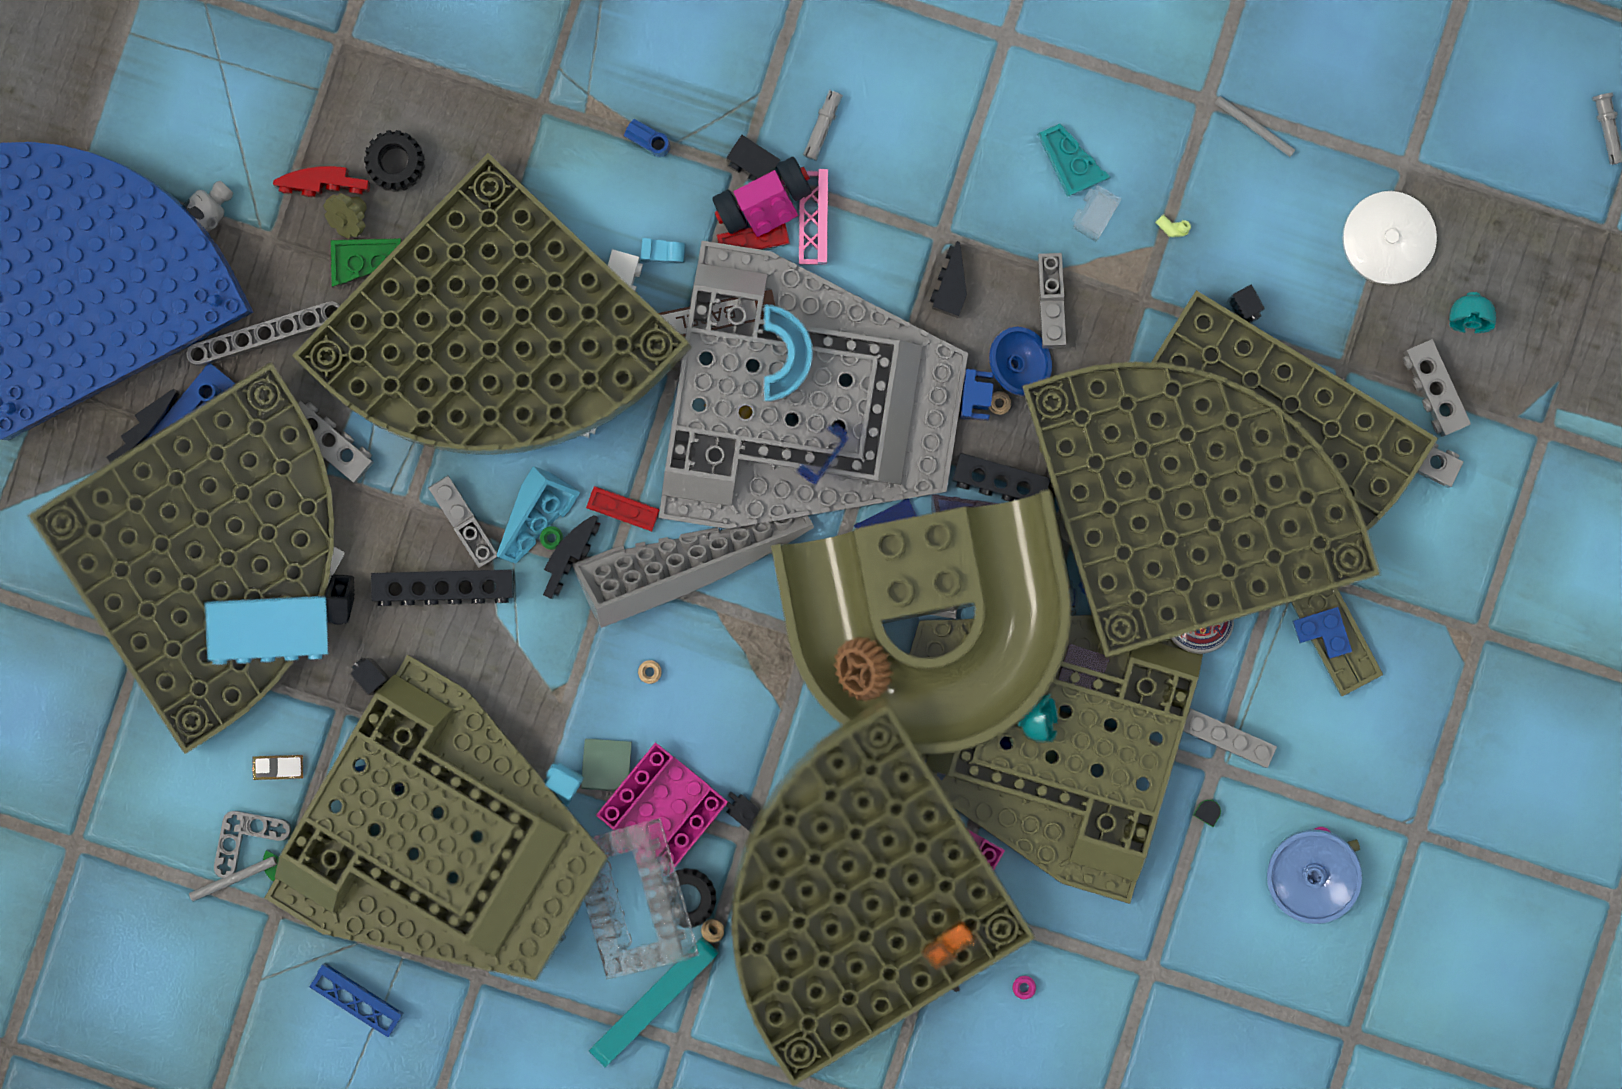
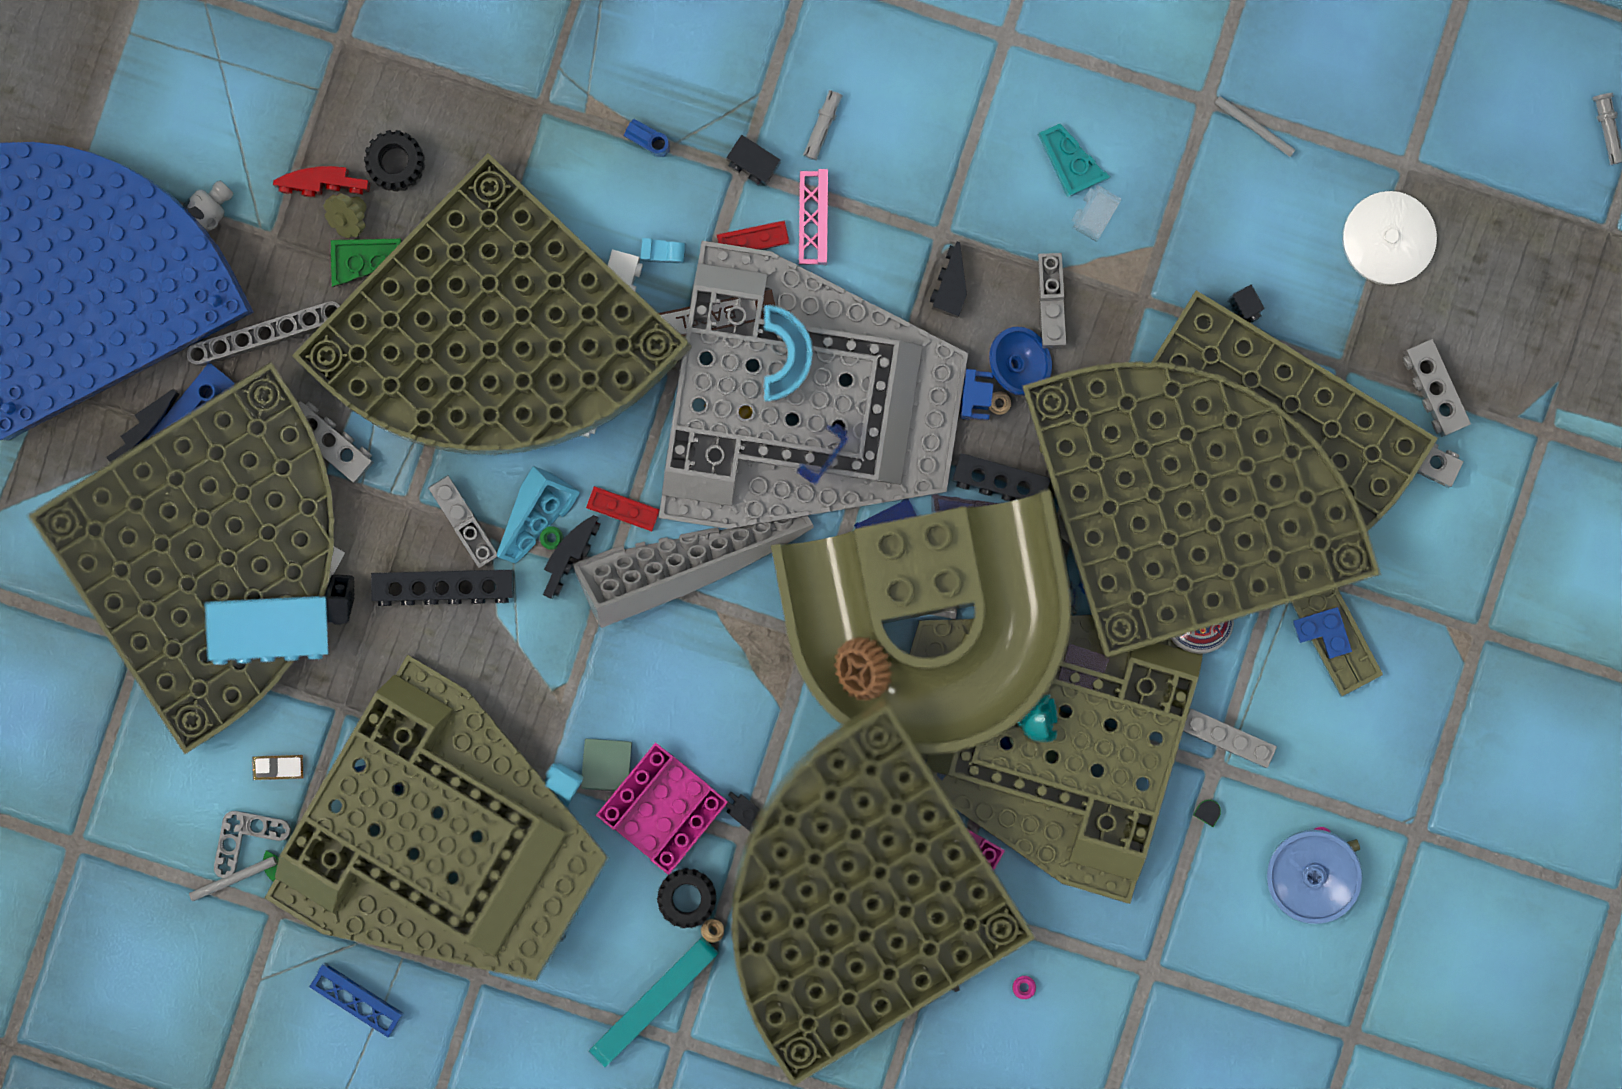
(369, 675): black brick -> none
(657, 672): tan plate -> none
(663, 897): clear brick -> none
(764, 200): brick -> none
(948, 944): clear orange slope -> none
(1176, 229): yellowish green arm -> none
(1472, 312): teal cylinder -> none

